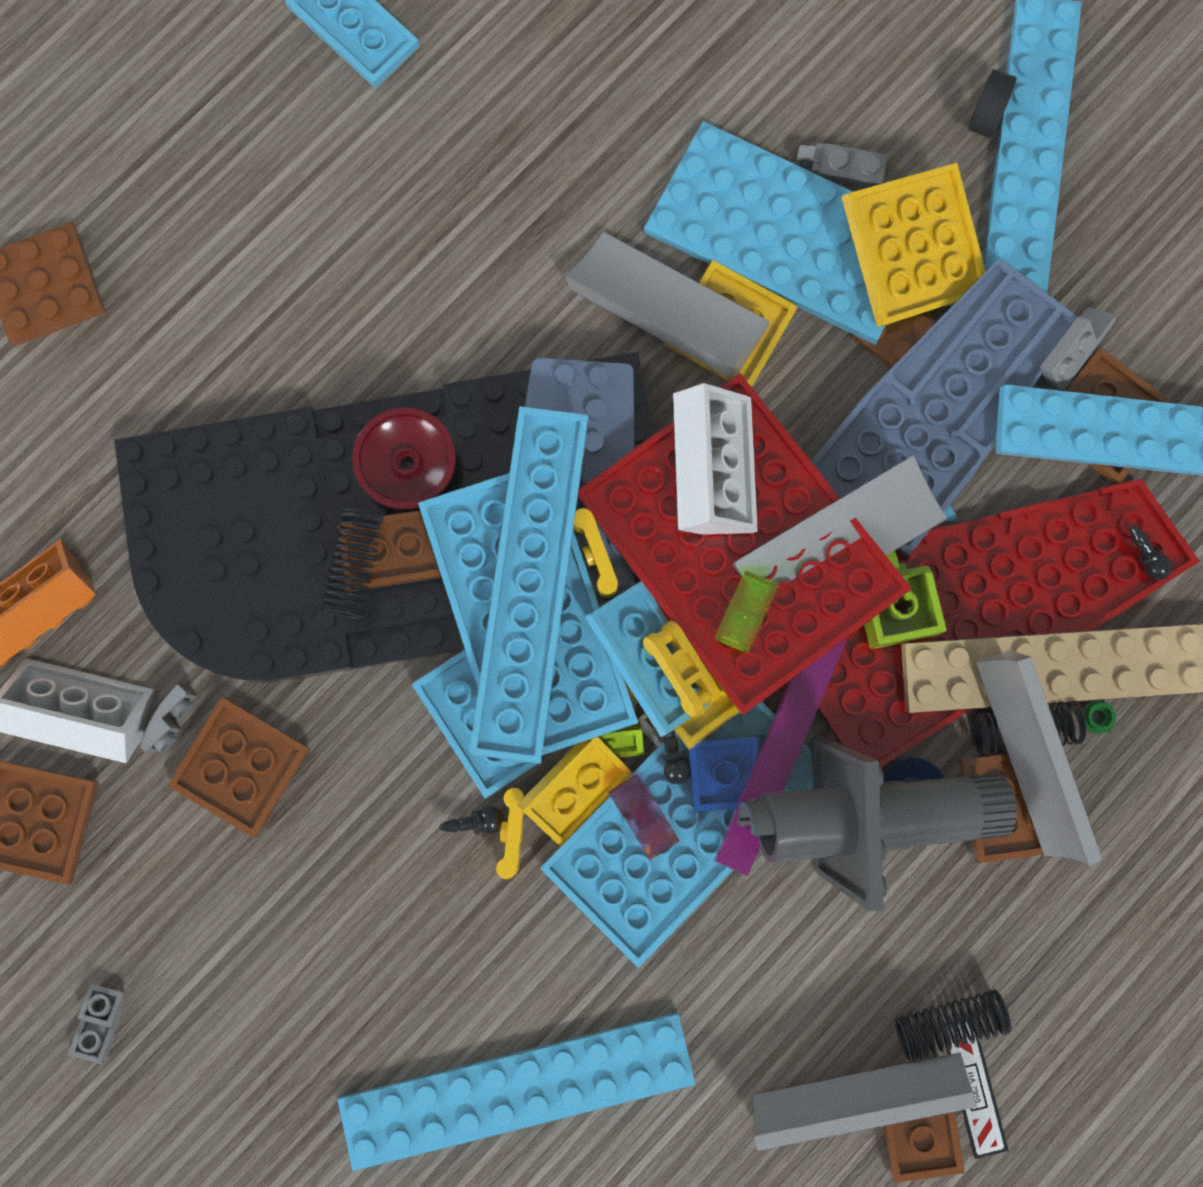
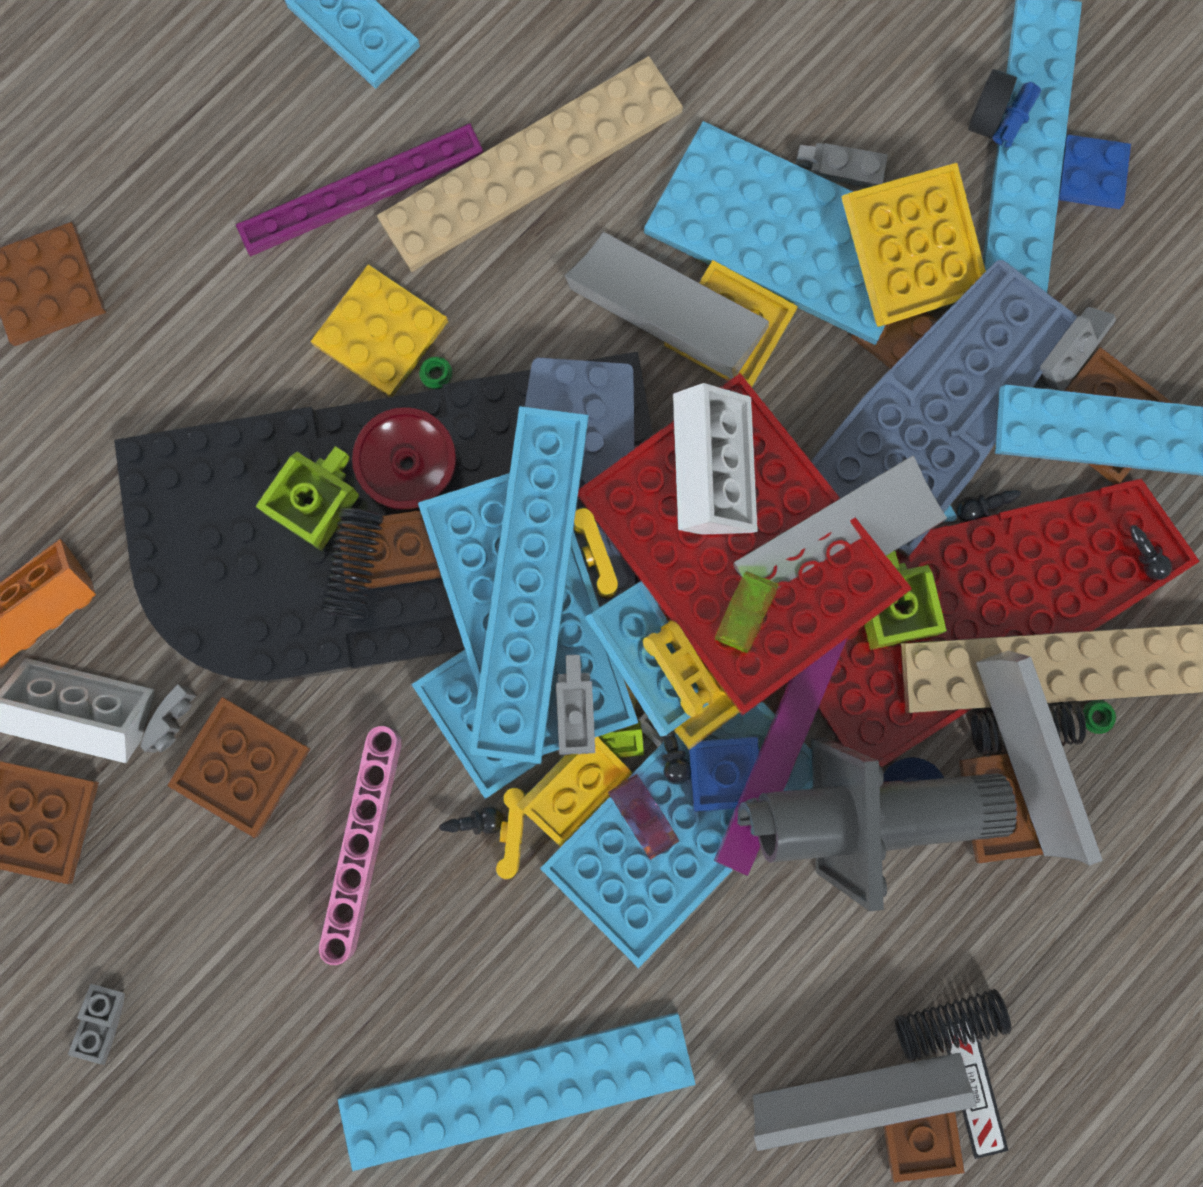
(313, 480): none -> lime hinge
(349, 858): none -> bright pink beam
(359, 190): none -> magenta tile
(379, 331): none -> yellow plate
(432, 364): none -> green plate
(529, 163): none -> tan plate
(575, 709): none -> light grey hinge
(973, 508): none -> black bar
(1017, 114): none -> blue axle
(1094, 172): none -> blue plate

